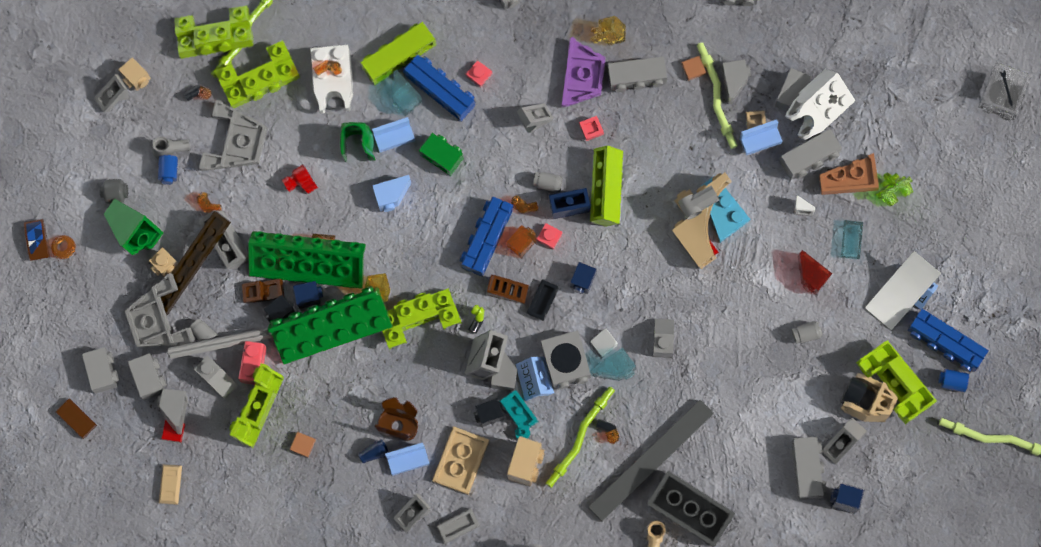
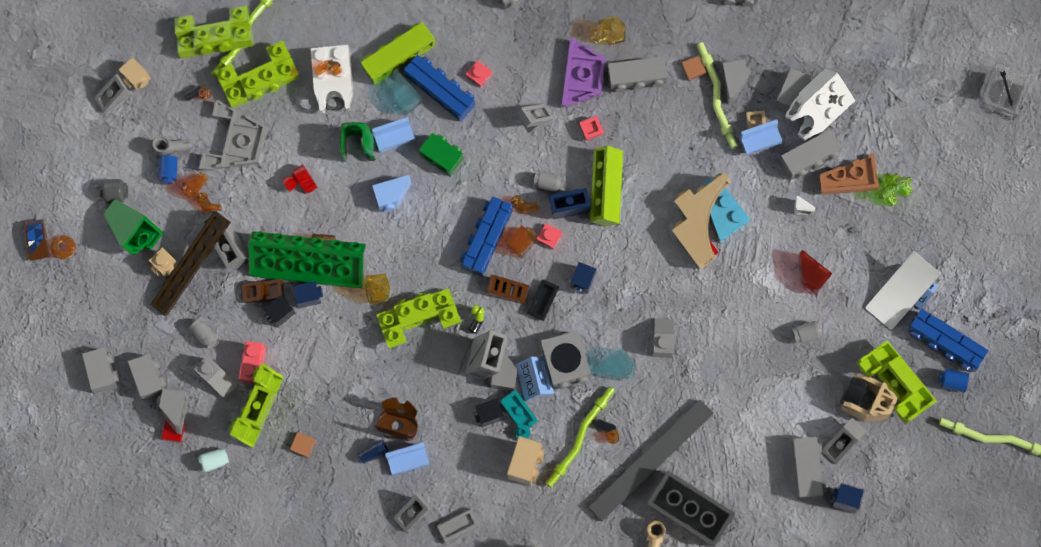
(76, 418): reddish brown tile -> none
(149, 319): light grey wing -> none
(170, 484): tan tile -> none
(194, 185): none -> clear orange cone
(213, 459): none -> light aqua piece
(218, 343): light grey axle -> none
(330, 325): green bracket -> none
(460, 460): tan tile -> none
(604, 342): white slope -> none
(694, 204): light grey piece -> none
(852, 239): clear light blue tile -> none

